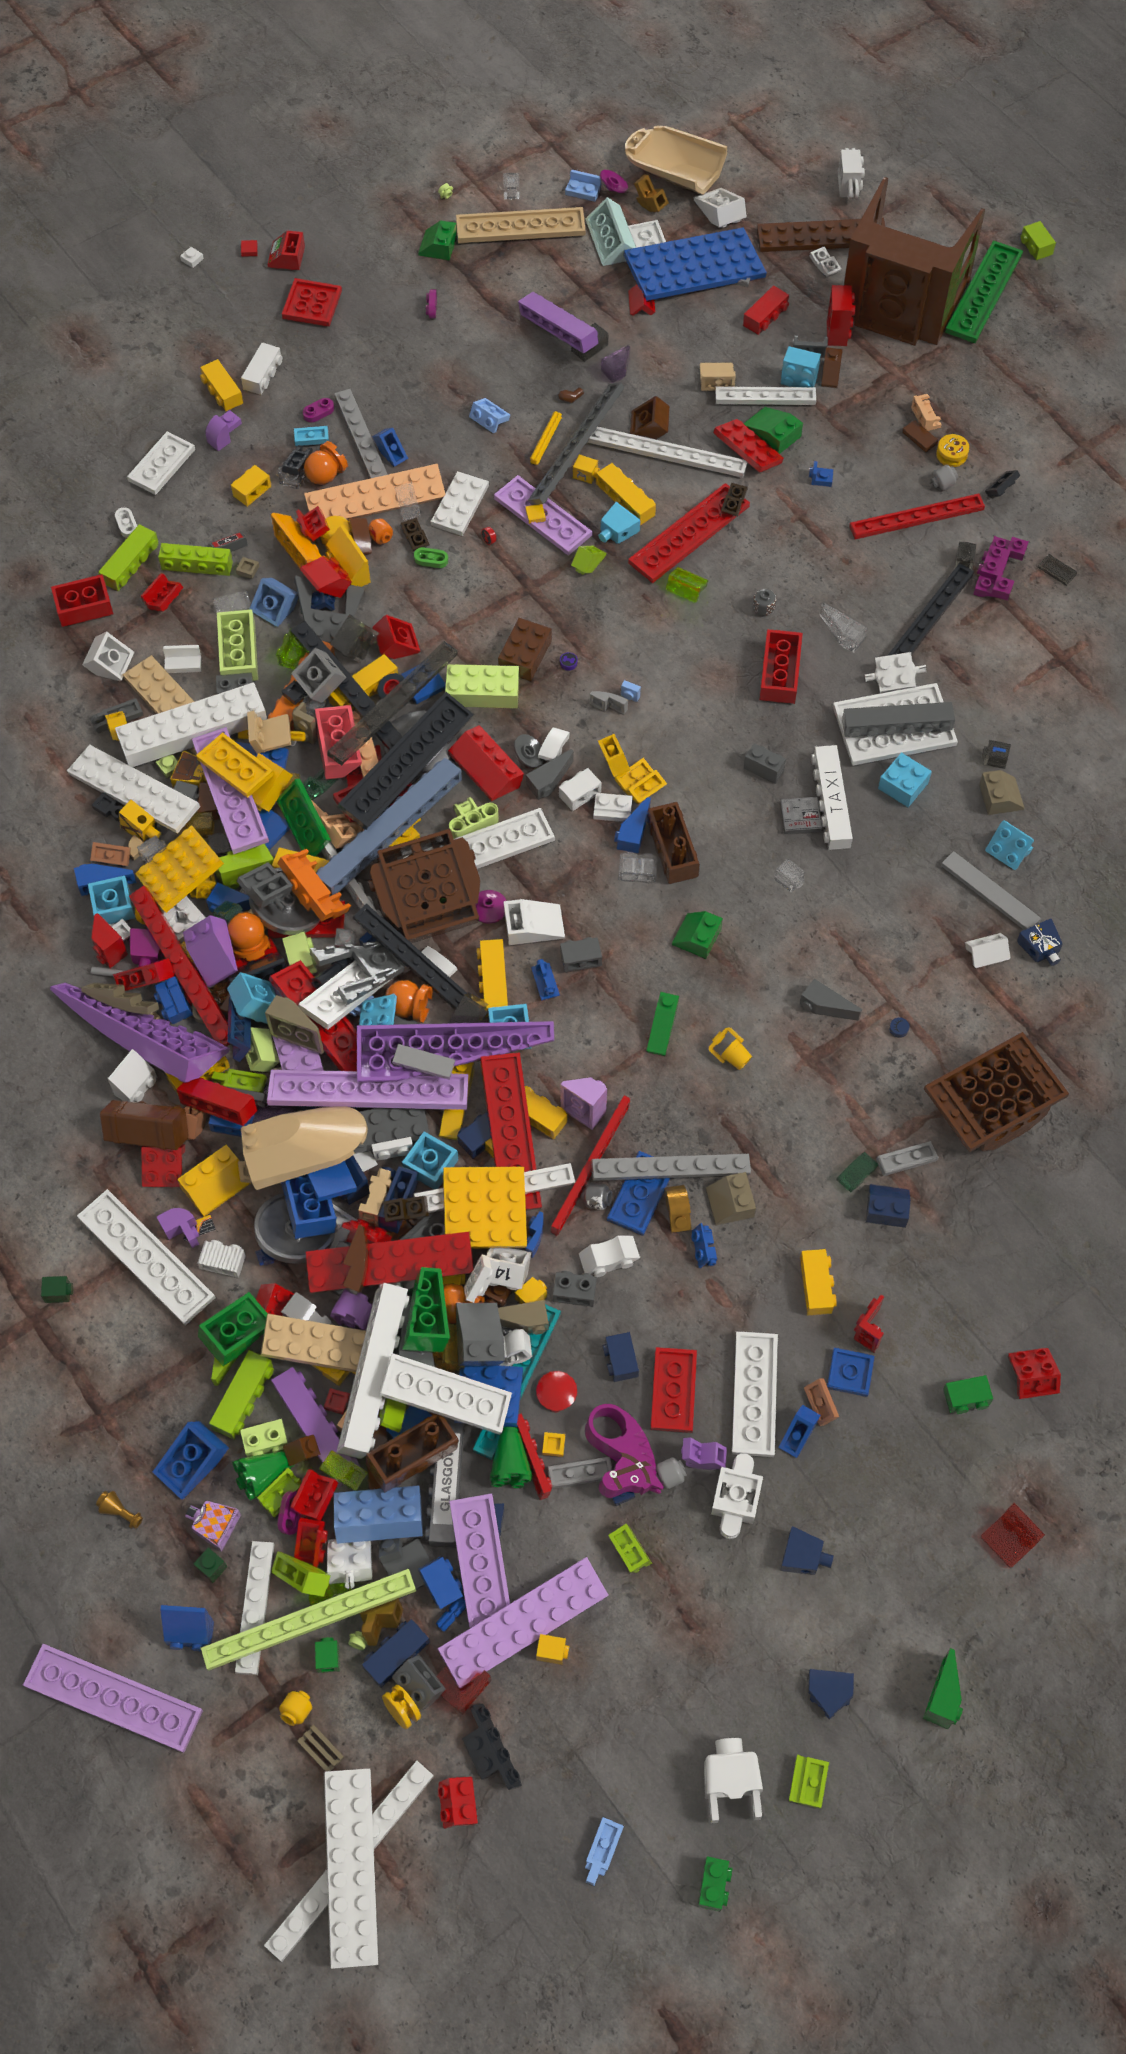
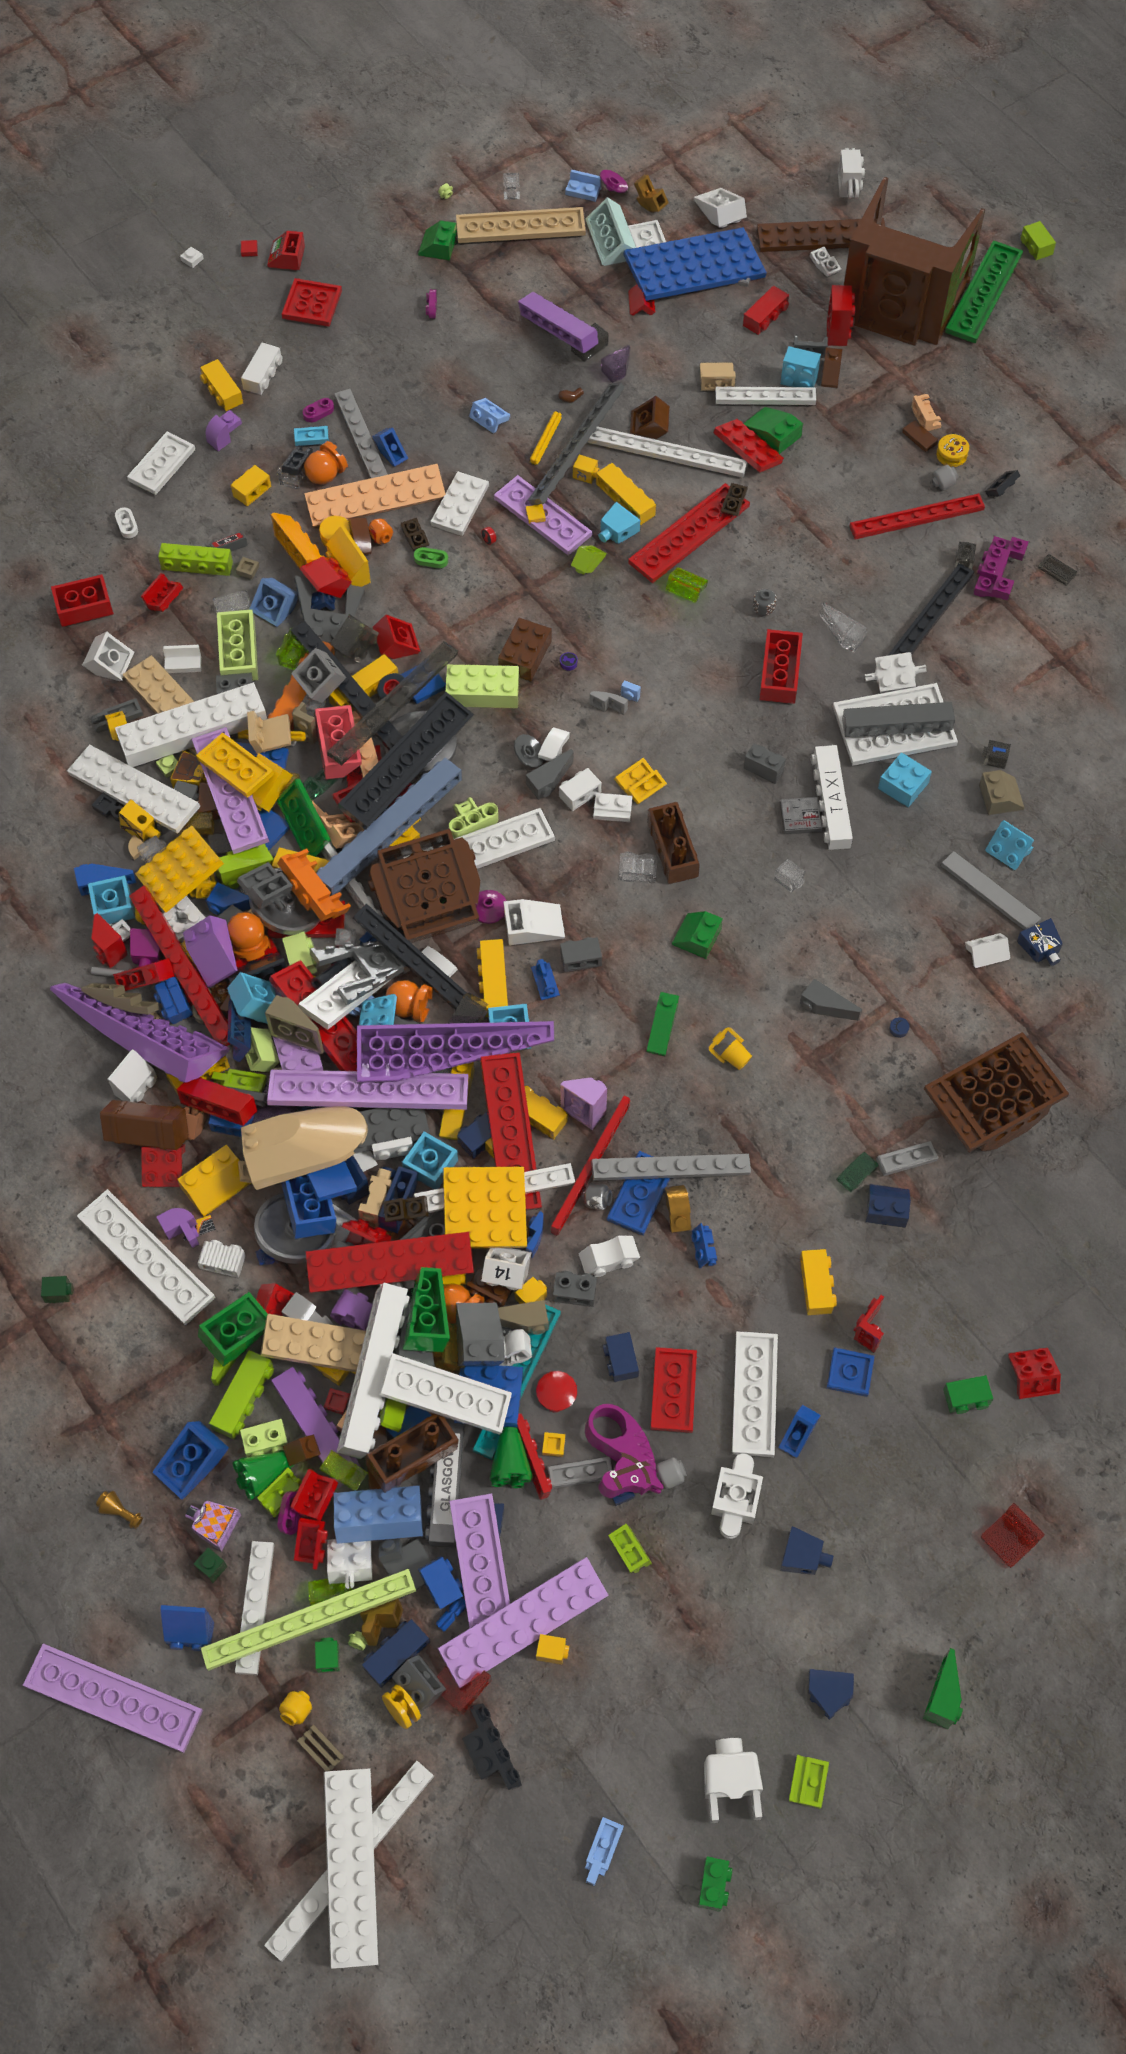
(110, 854): nougat plate -> none
(129, 557): lime brick -> none
(227, 910): clear green tile -> none
(294, 692): black plate -> none
(300, 1574): lime slope -> none
(313, 523): red bracket -> none
(357, 1260): reddish brown slope -> none
(407, 501): clear slope -> none
(423, 1061): light grey tile -> none
(457, 1802): red bracket -> none
(480, 1277): white bracket -> none
(486, 763): red slope -> none
(614, 755): yellow brick -> none
(632, 829): blue slope -> none
(677, 157): tan windscreen -> none
(703, 1455): medium lavender brick -> none
(731, 1199): dark tan slope -> none
(821, 476): blue bracket -> none
(821, 1401): nougat plate -> none

